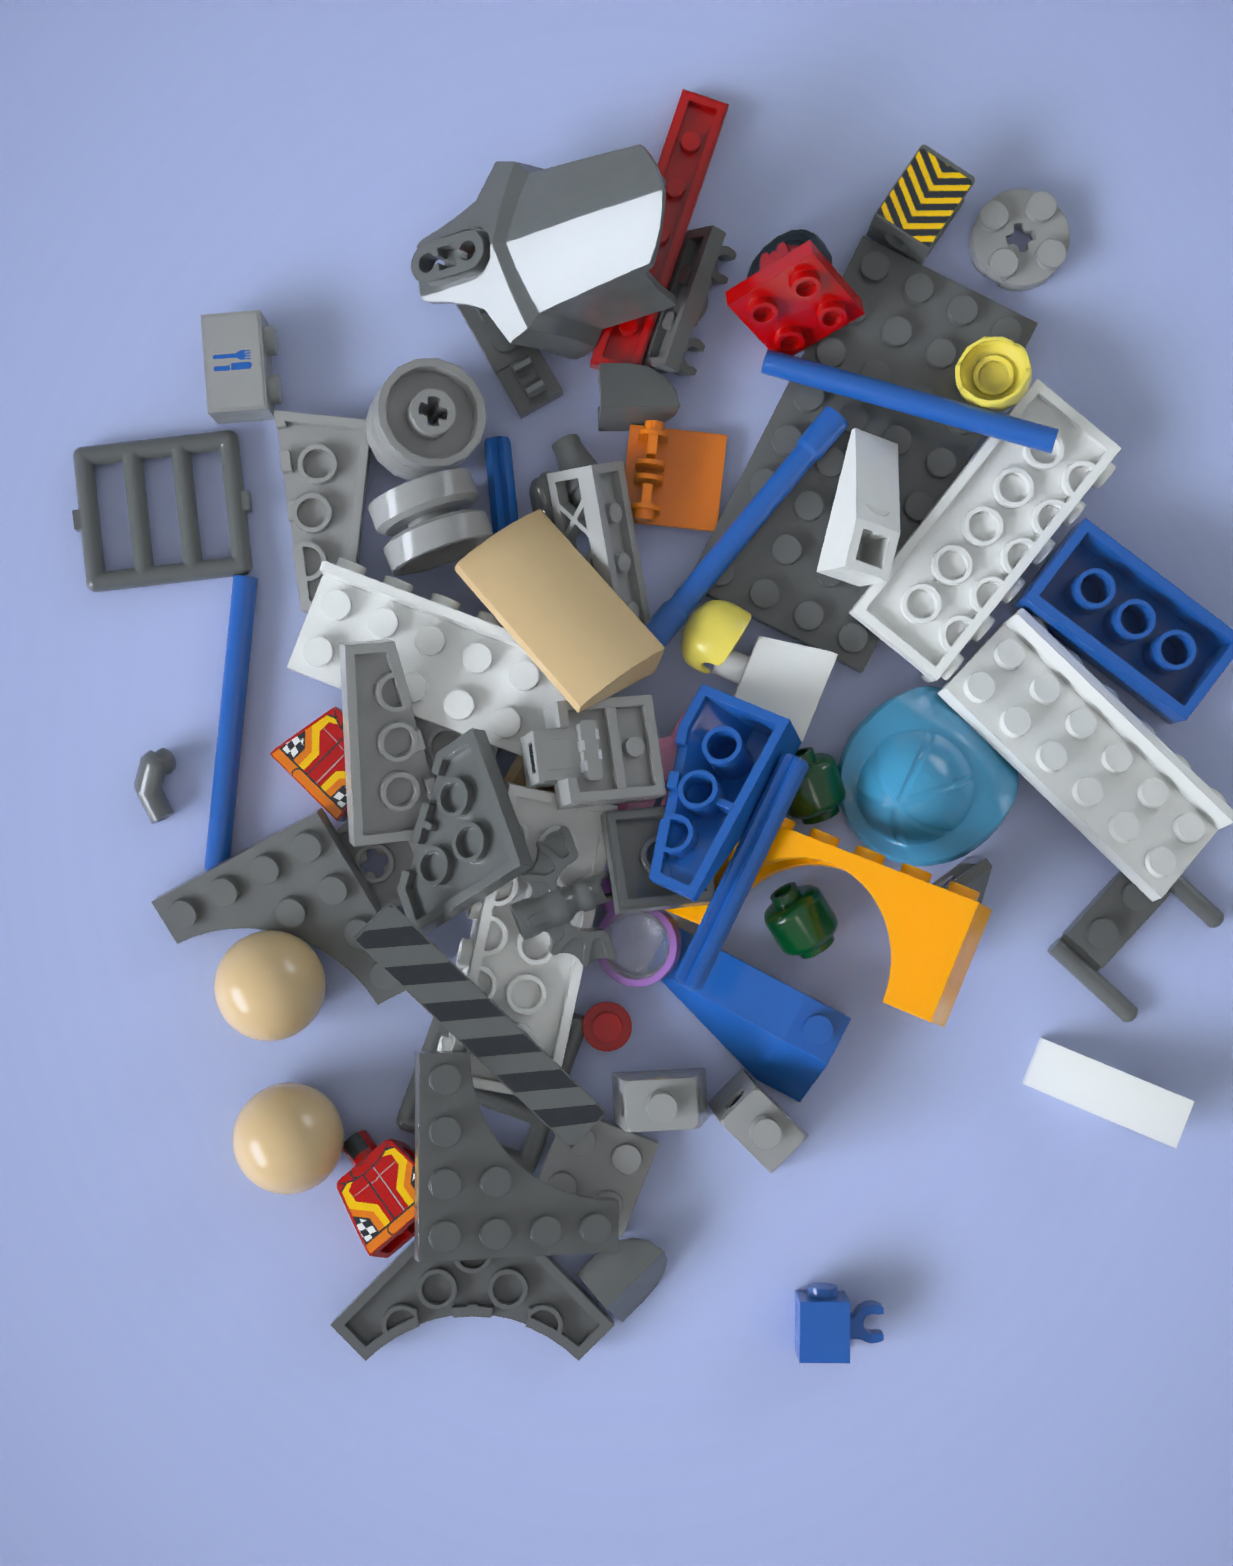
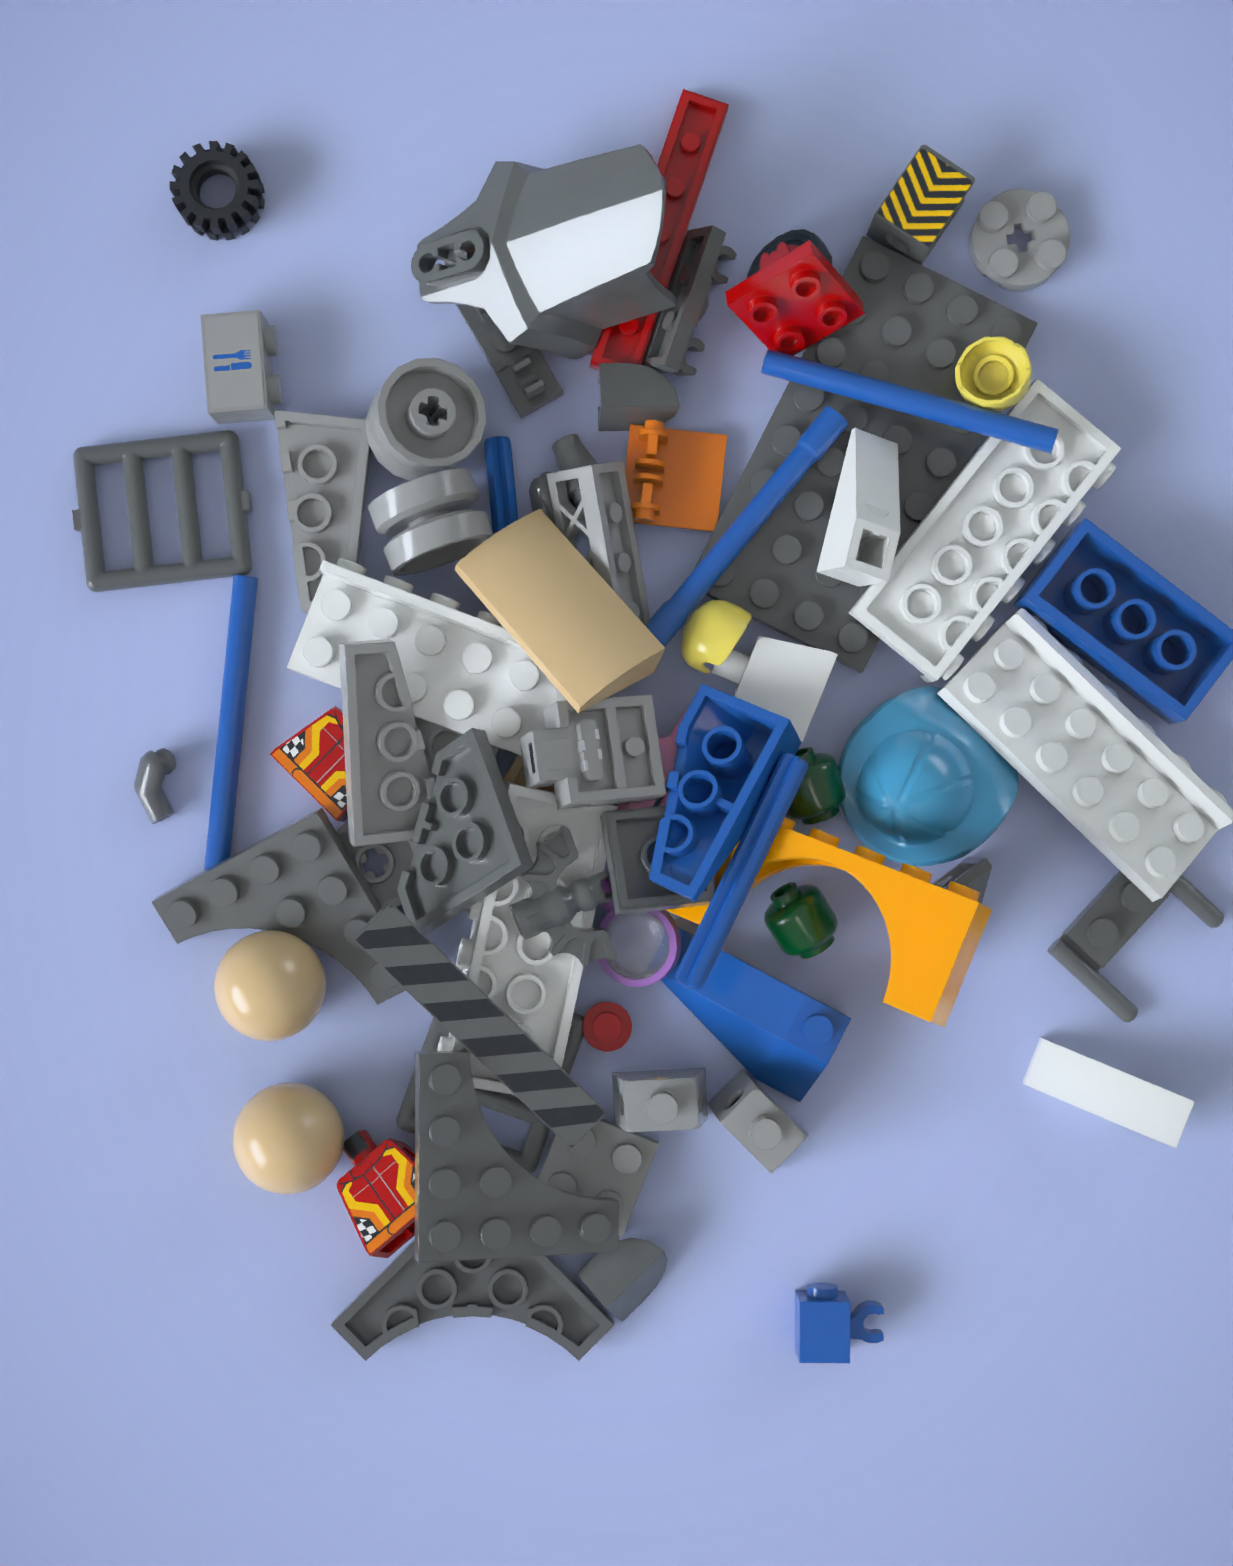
(205, 165): none -> black tyre

